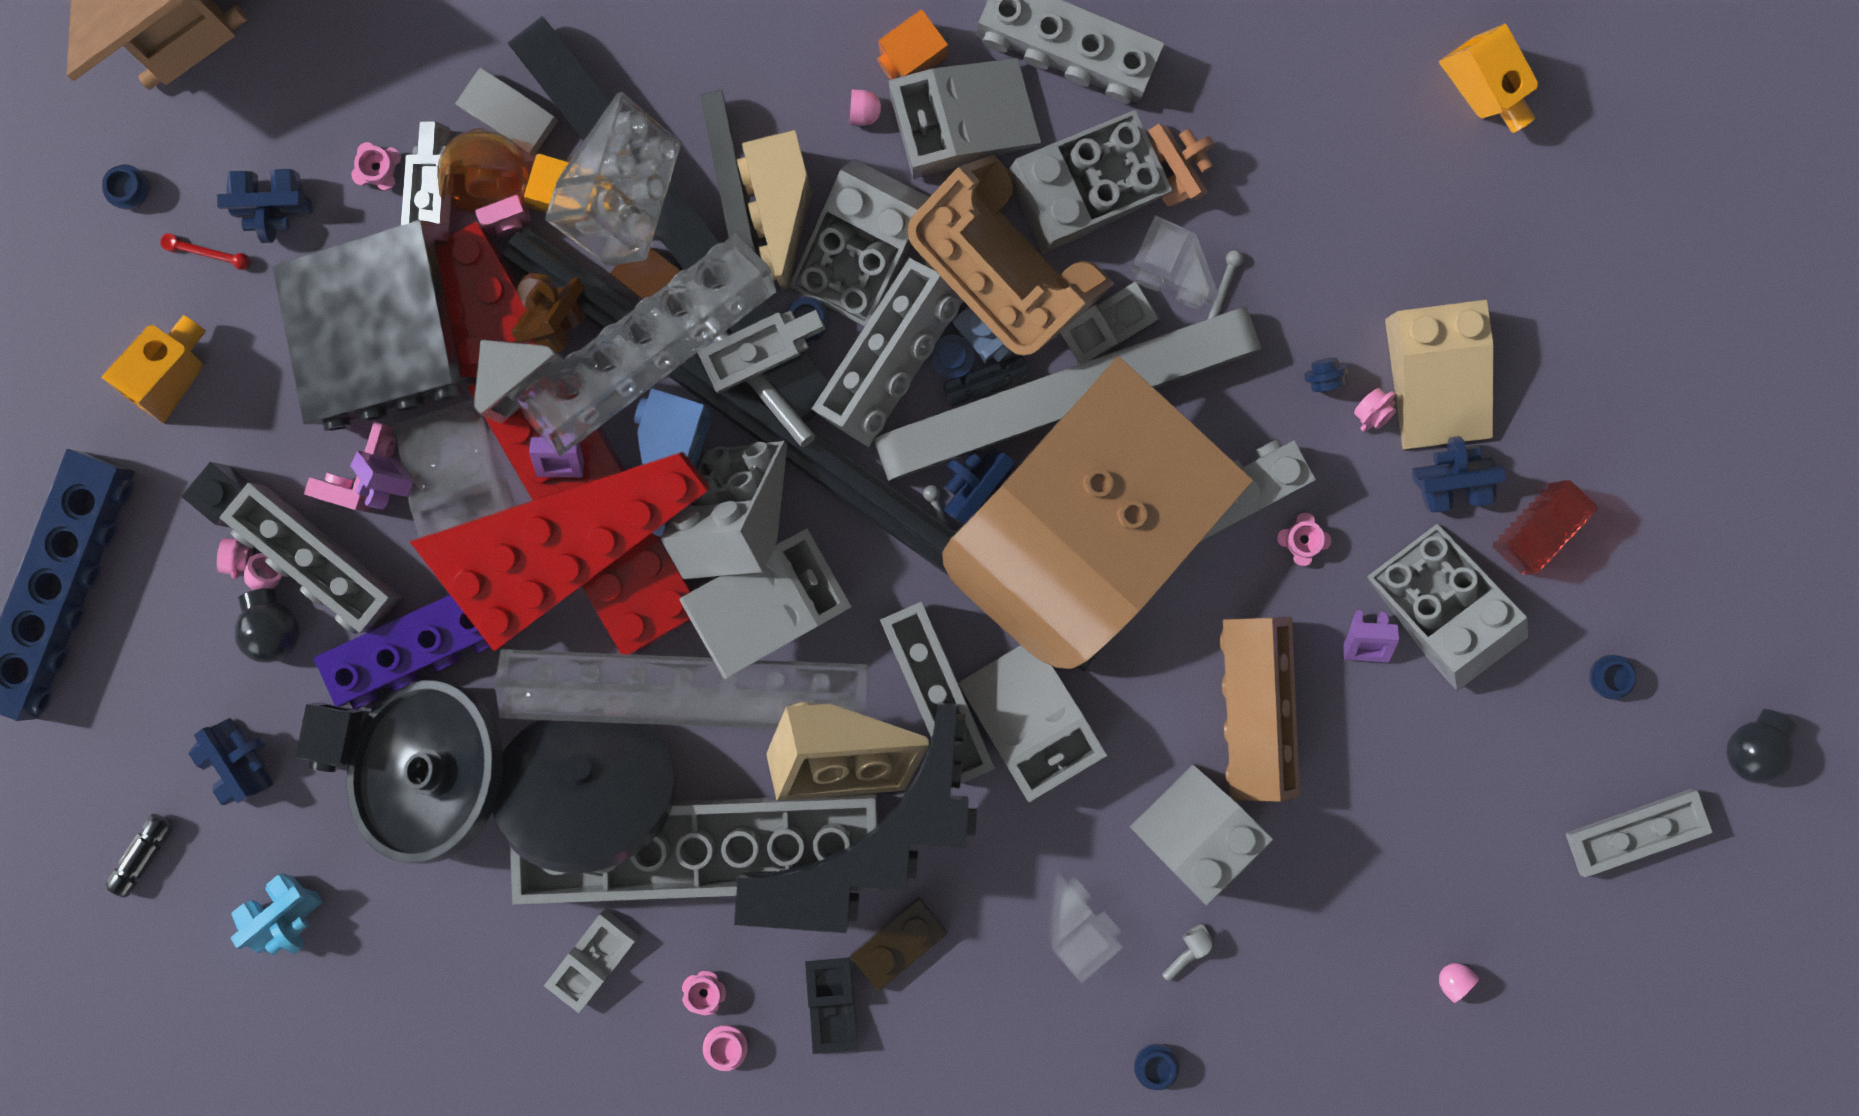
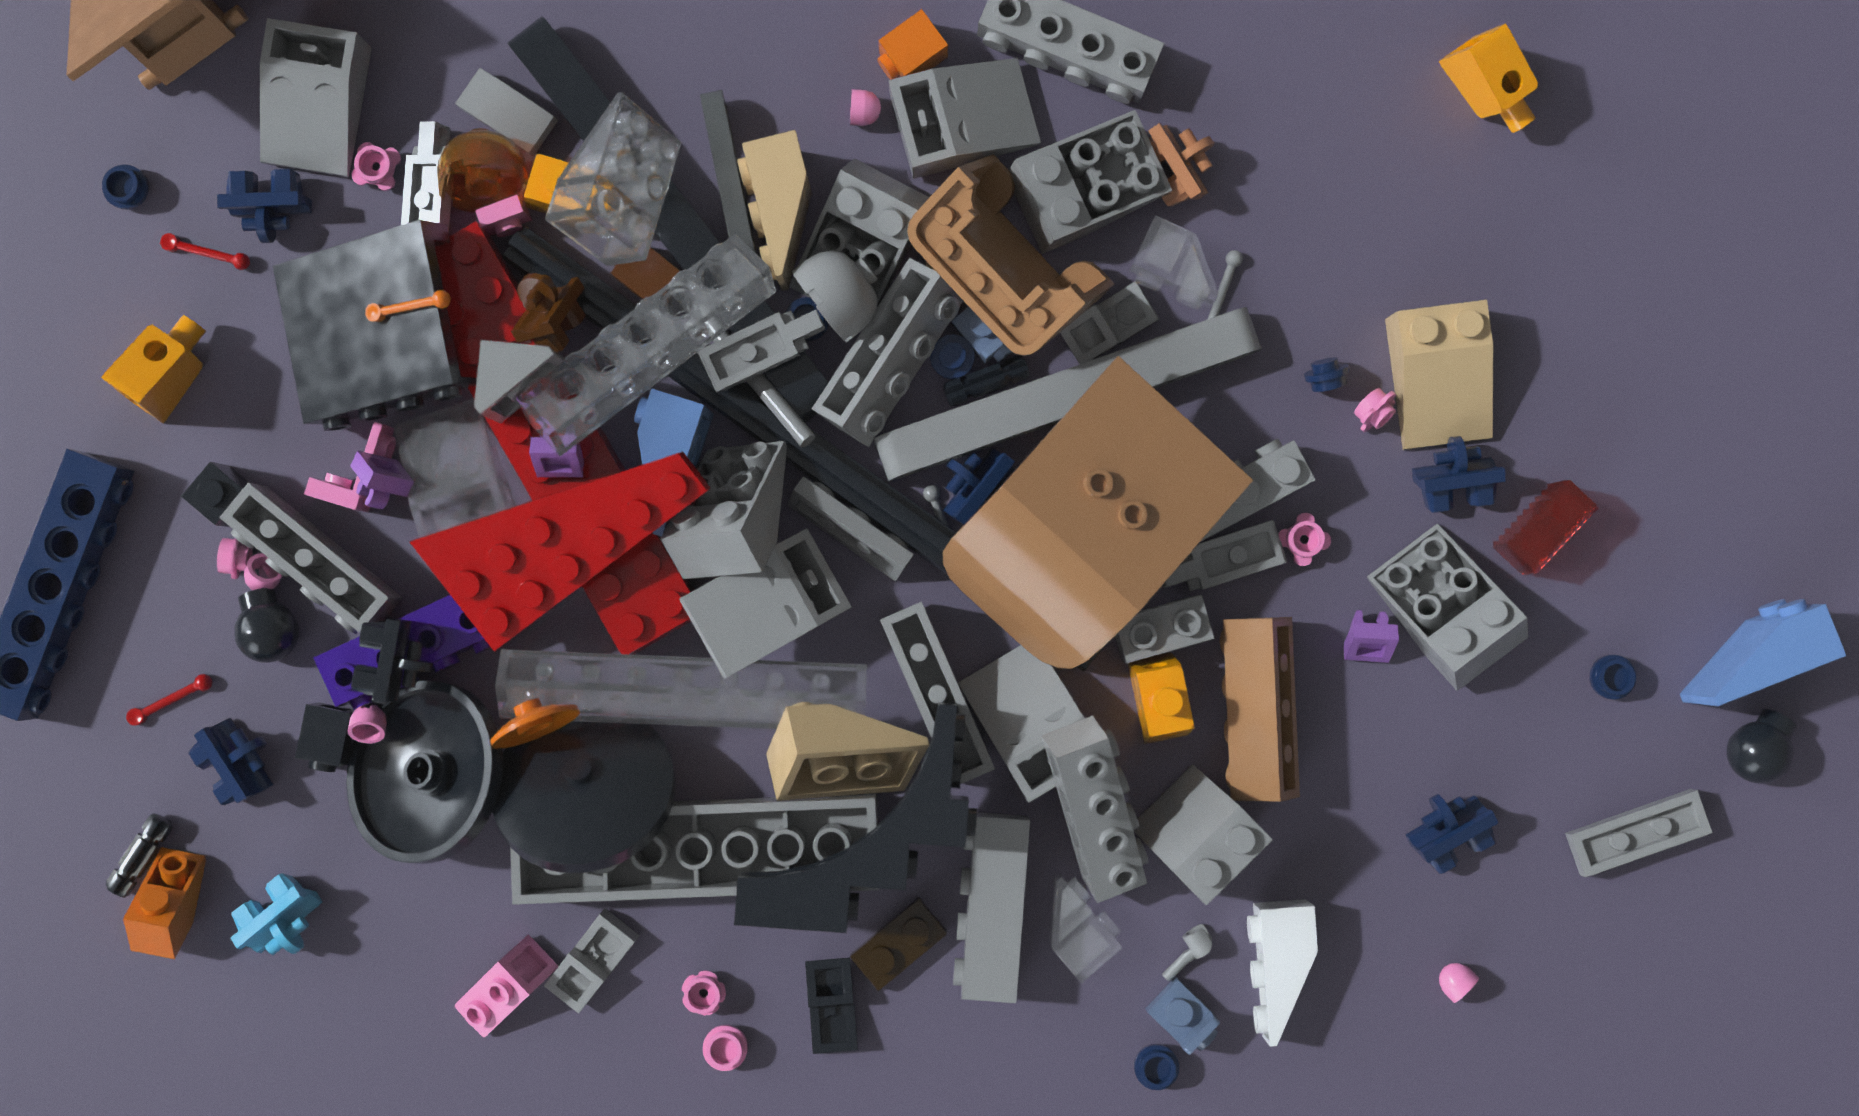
(138, 716): none -> red hinge
(165, 903): none -> orange slope
(311, 96): none -> light grey slope
(367, 724): none -> bright pink hinge
(378, 312): none -> orange hinge
(385, 680): none -> black hips
(506, 986): none -> bright pink bracket
(533, 722): none -> orange dish
(839, 290): none -> light grey cylinder
(850, 528): none -> light grey plate
(994, 908): none -> light grey brick
(1095, 807): none -> light grey brick
(1161, 697): none -> light orange torso
(1164, 629): none -> light grey brick
(1184, 1016): none -> sand blue bracket
(1230, 557): none -> light grey hinge
(1285, 952): none -> white slope
(1450, 827): none -> dark blue hips
(1766, 651): none -> medium blue slope

